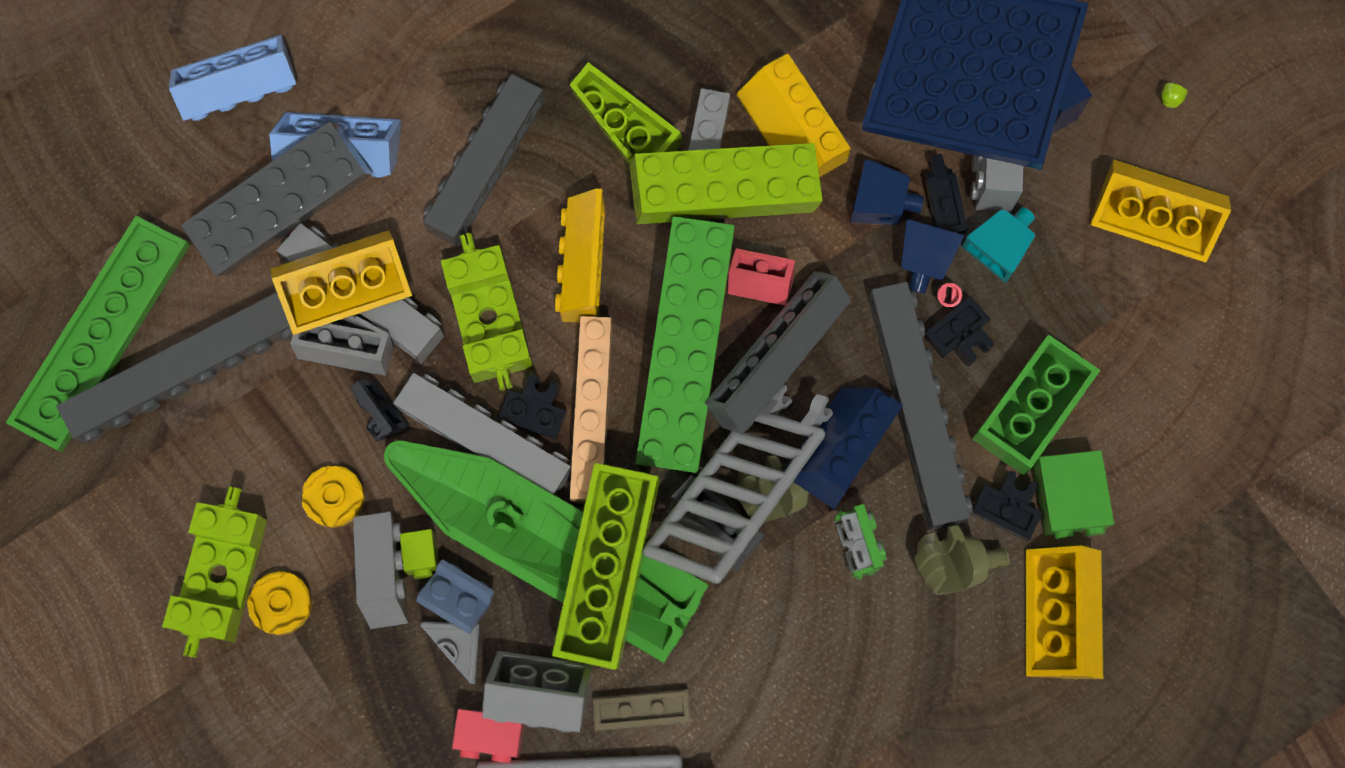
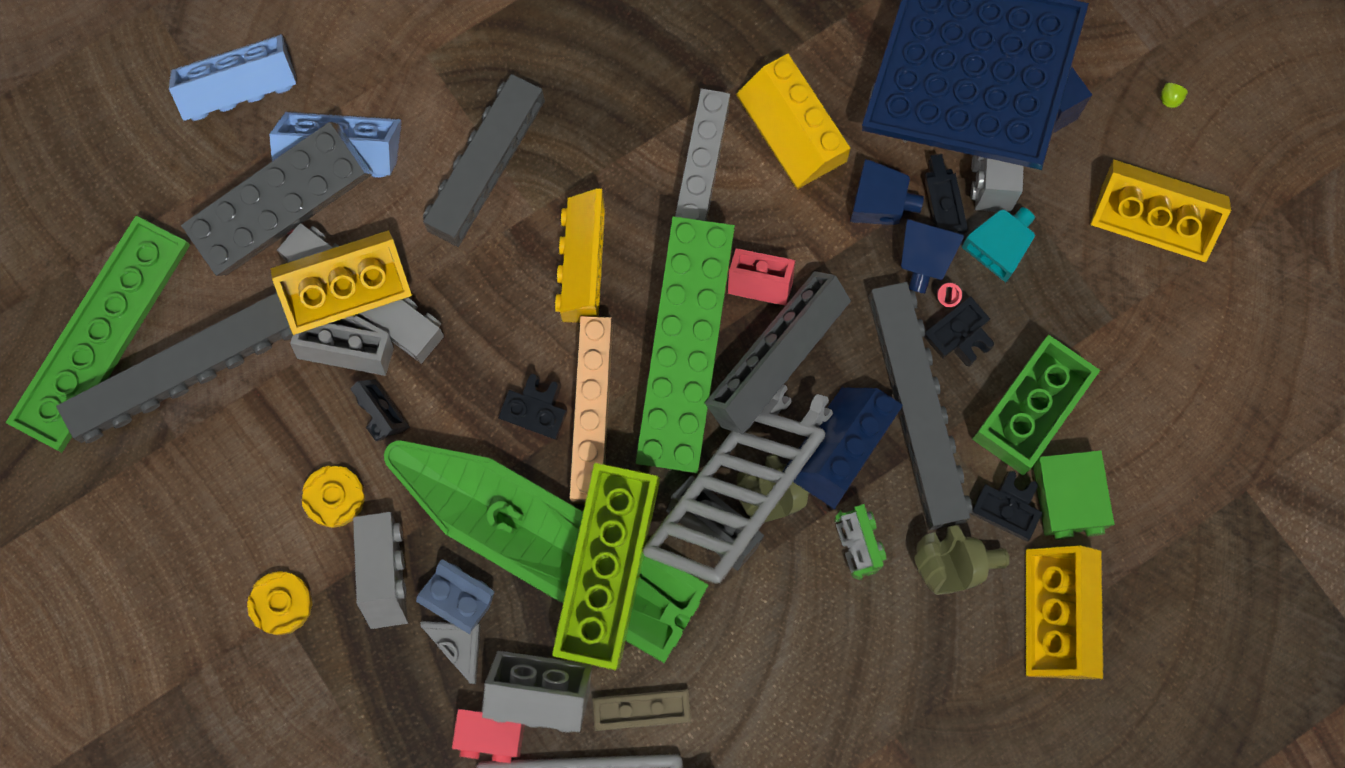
(222, 539): lime brick -> none
(419, 553): lime brick -> none
(479, 434): light grey brick -> none
(481, 284): lime brick -> none
(622, 117): lime wedge -> none
(725, 183): lime brick -> none

